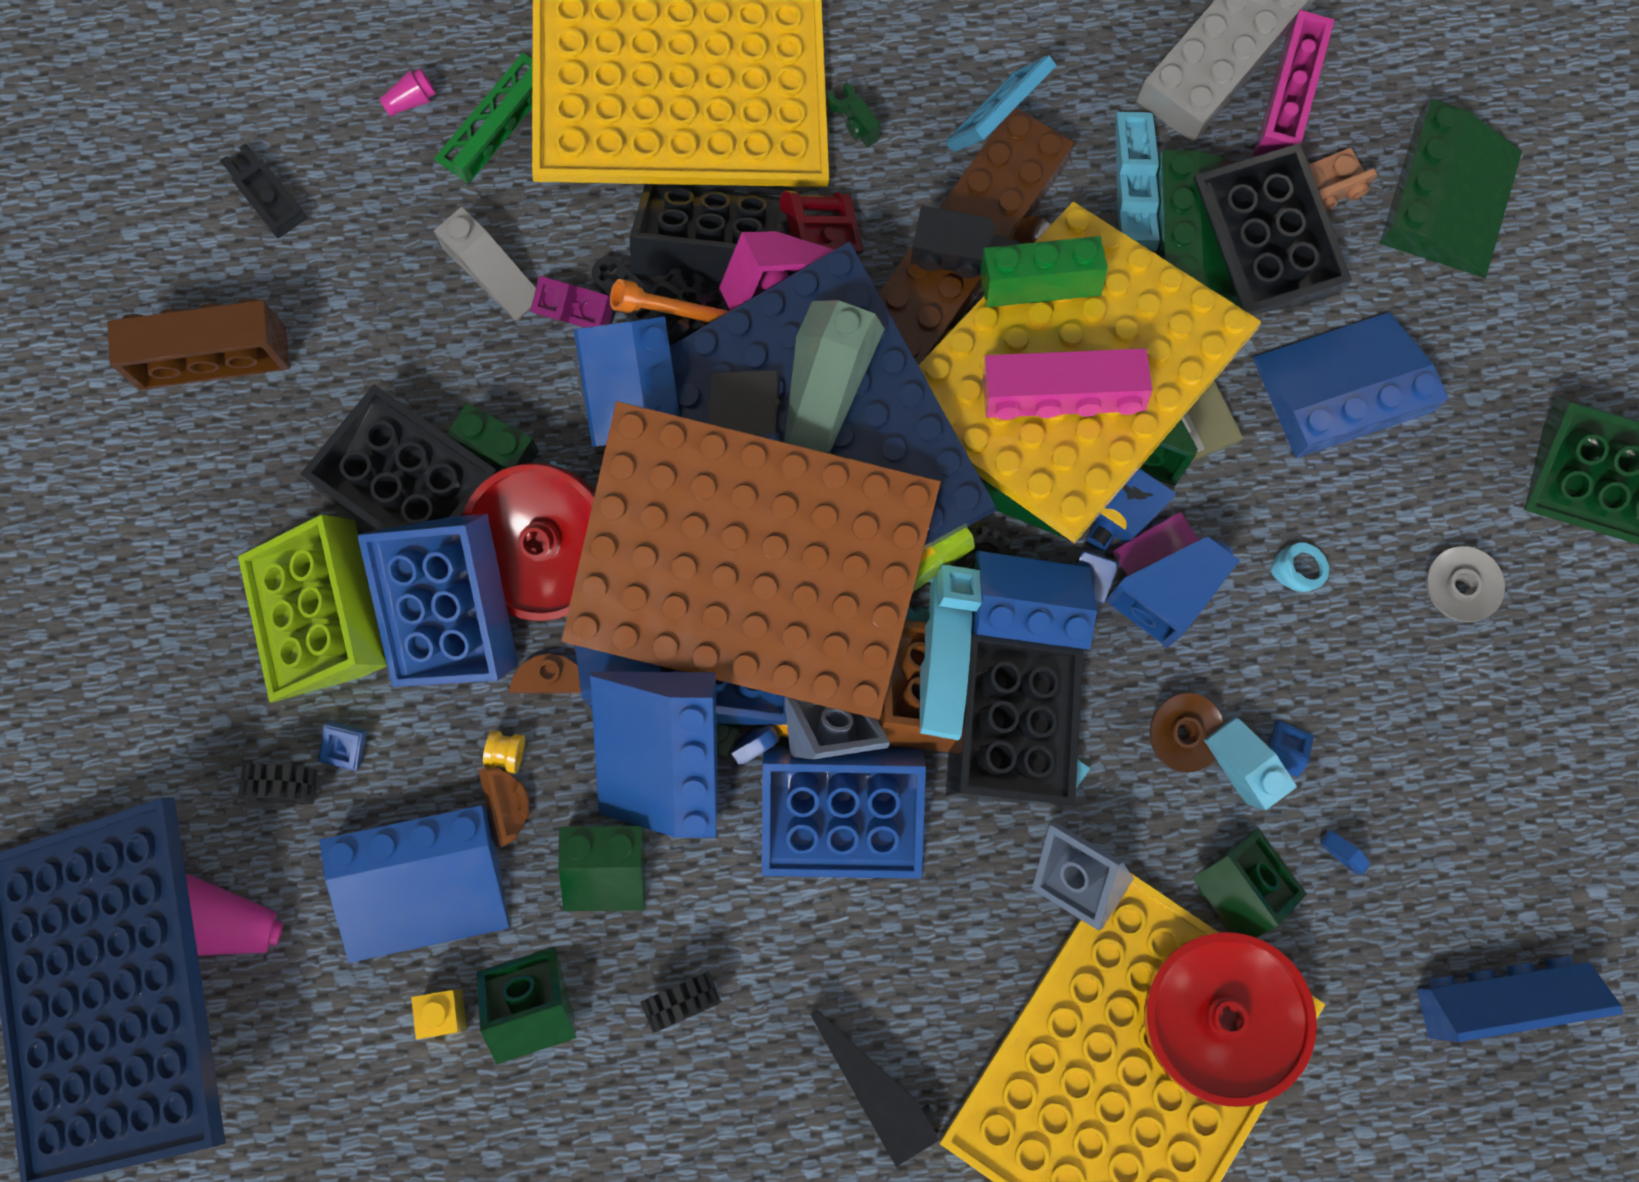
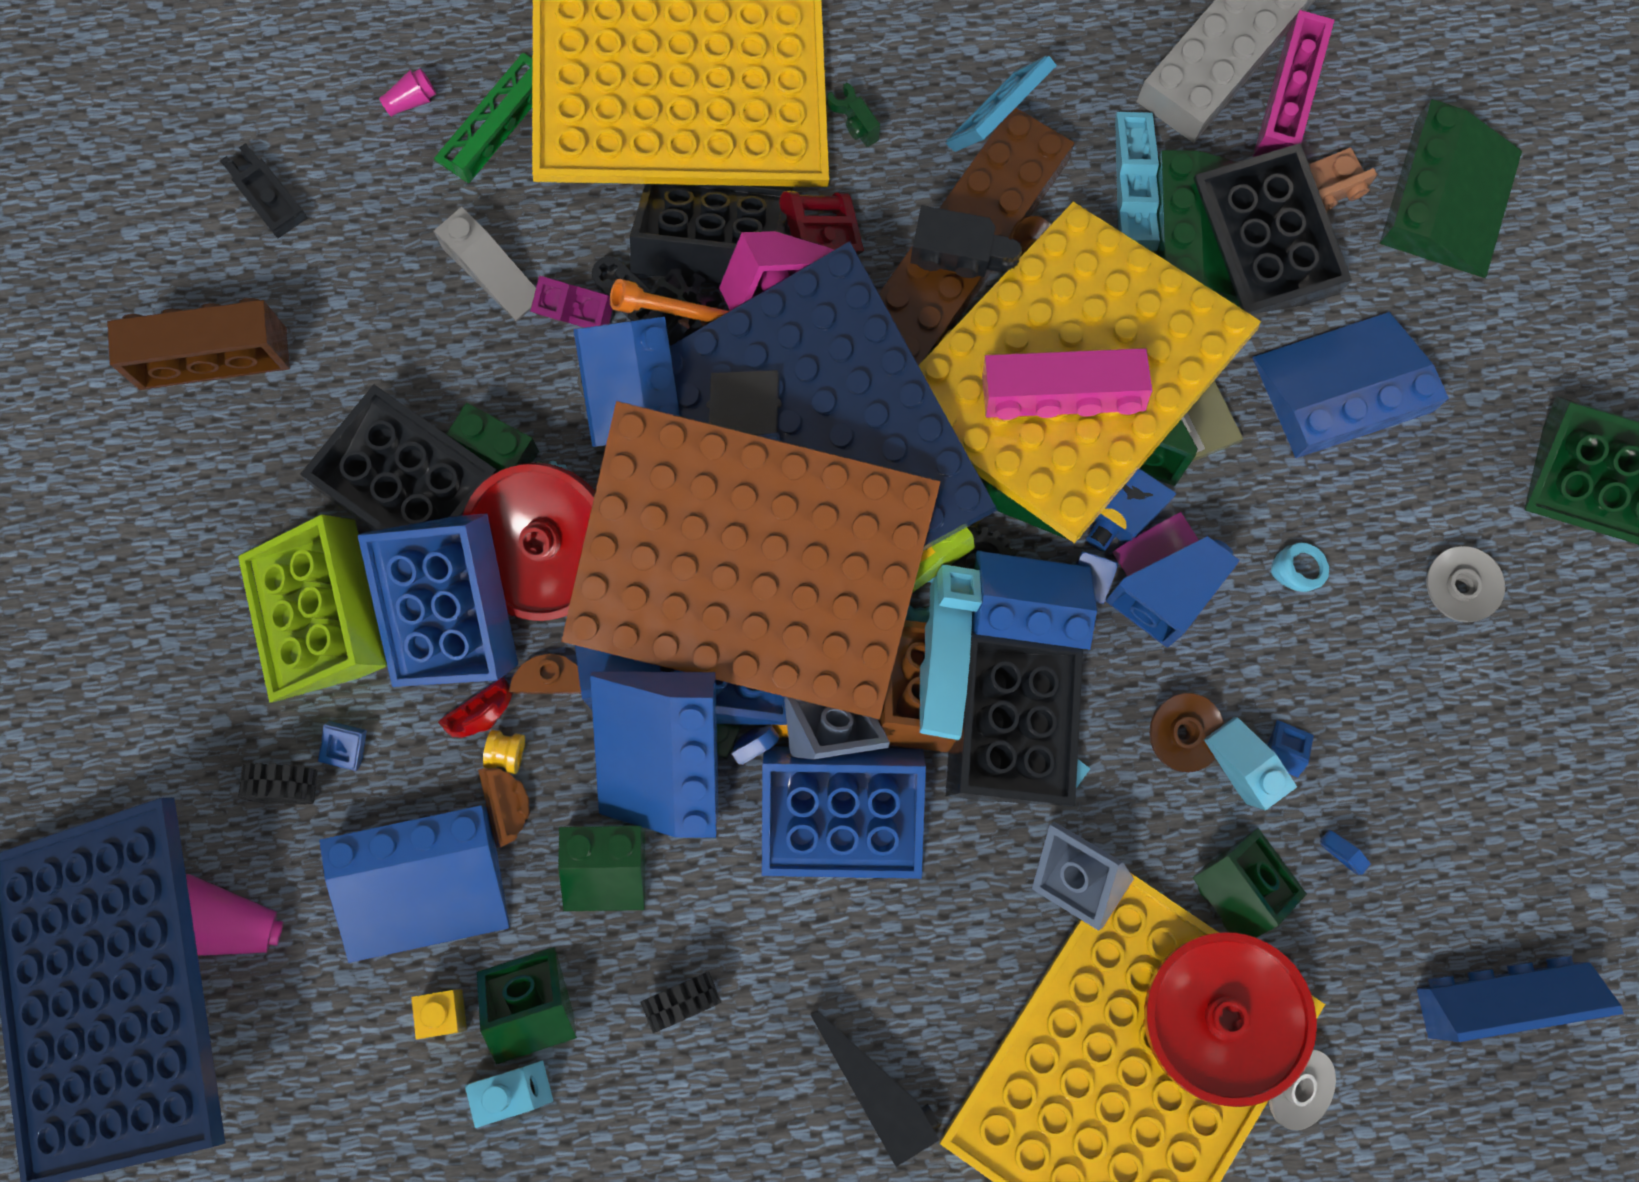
(478, 712): none -> red plate
(508, 1094): none -> medium azure torso
(828, 369): sand green wedge -> none
(1043, 271): green brick -> none
(1308, 1096): none -> light grey dish

